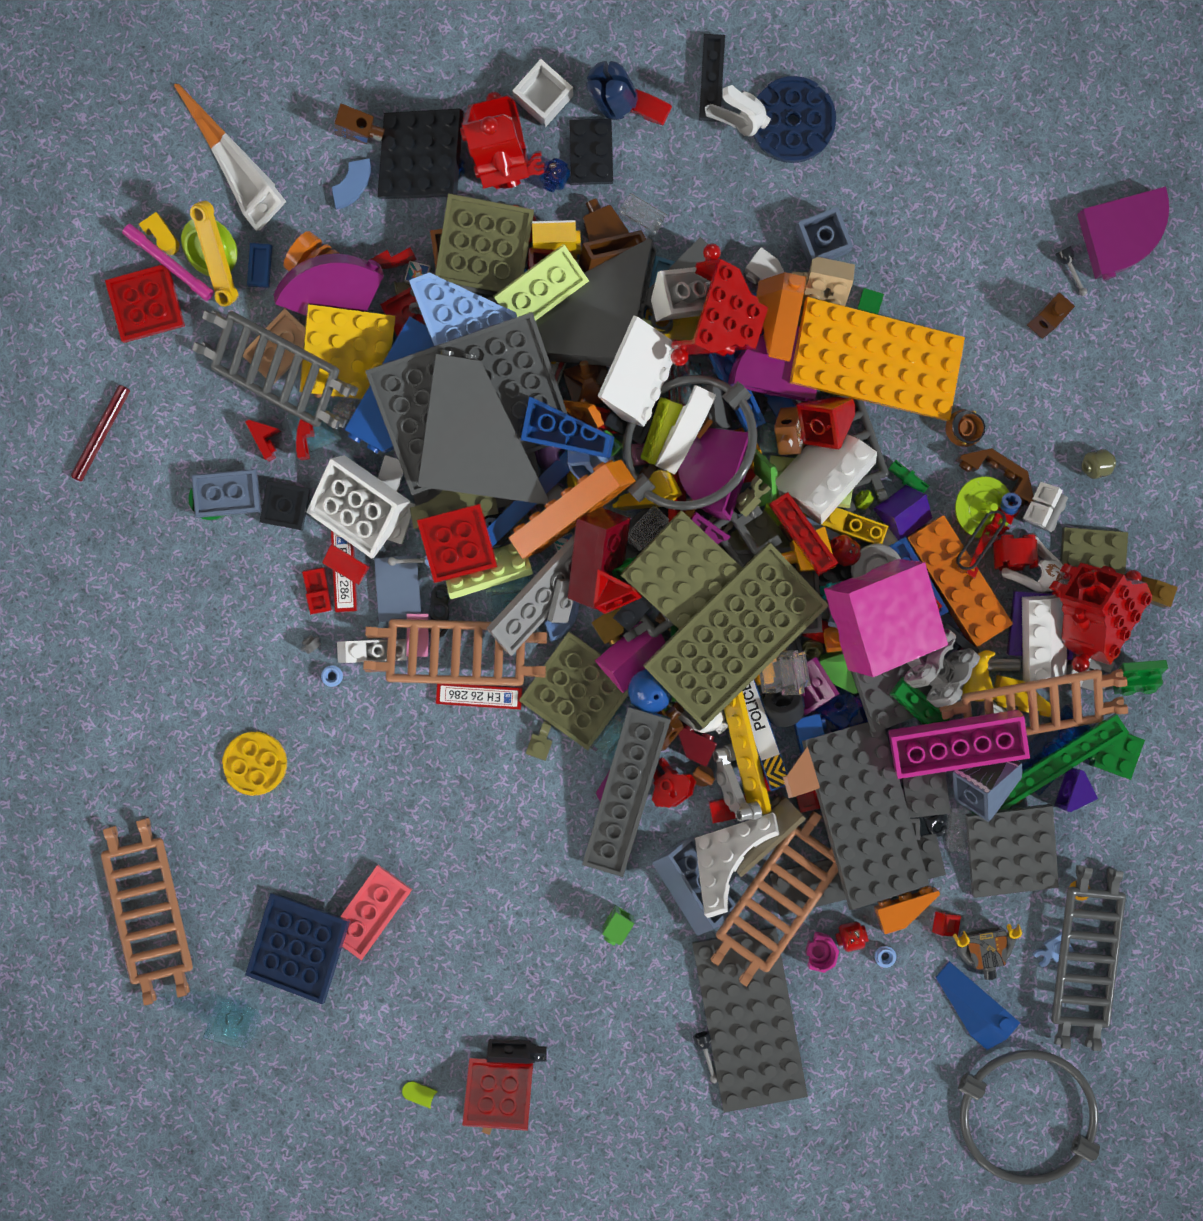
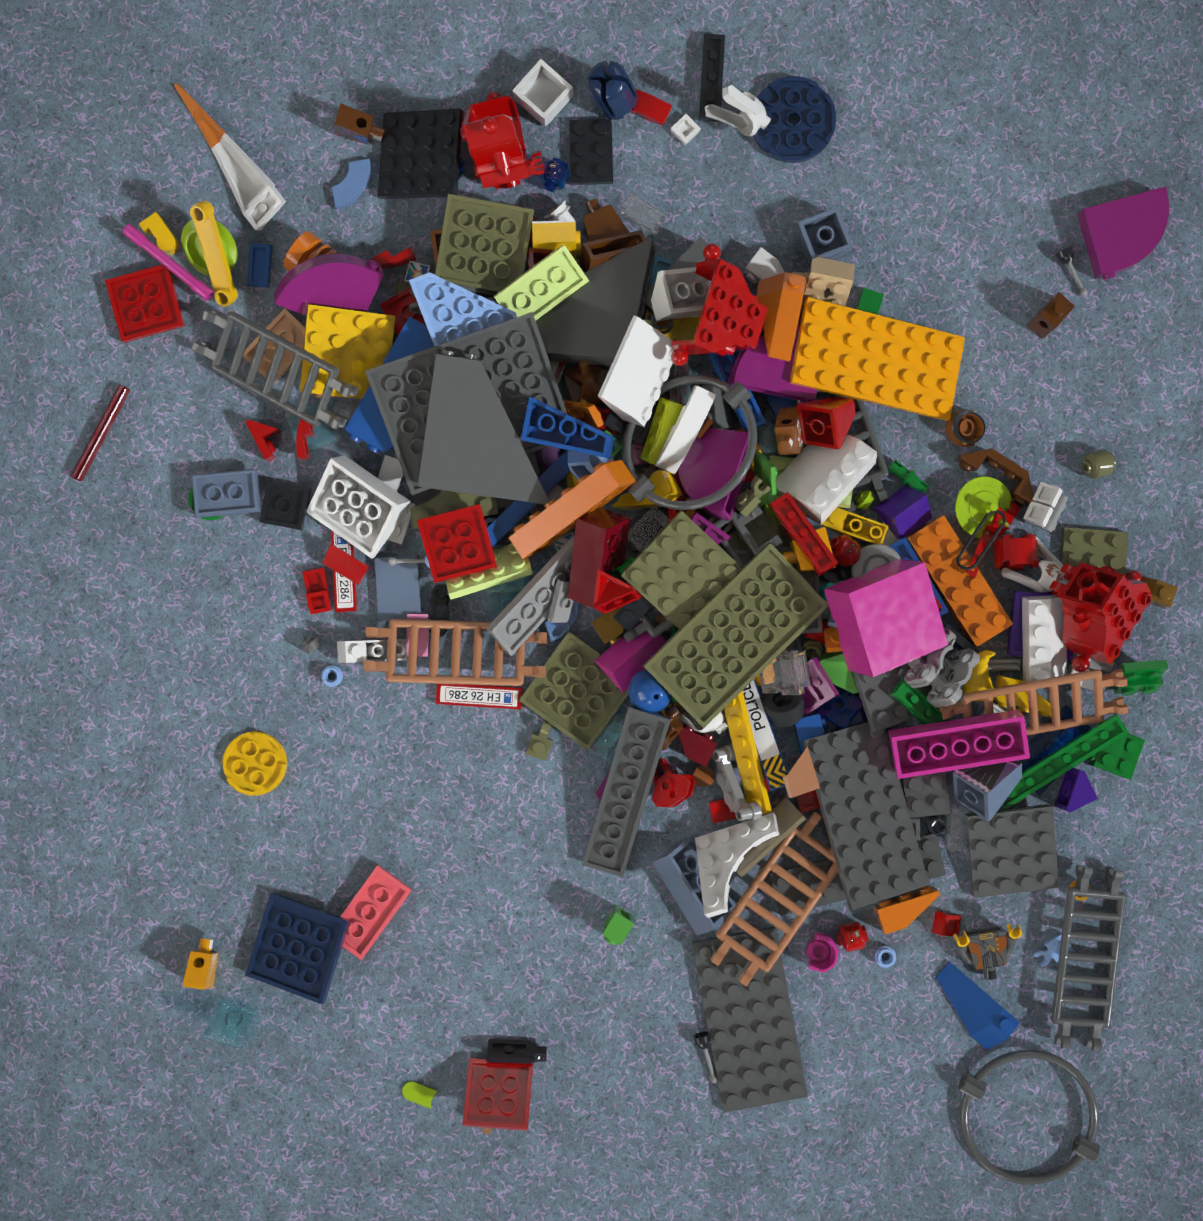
(178, 971): nougat bar -> none
(199, 975): none -> light orange torso
(559, 213): none -> white piece
(685, 129): none -> white tile
(1010, 497): blue bush -> none

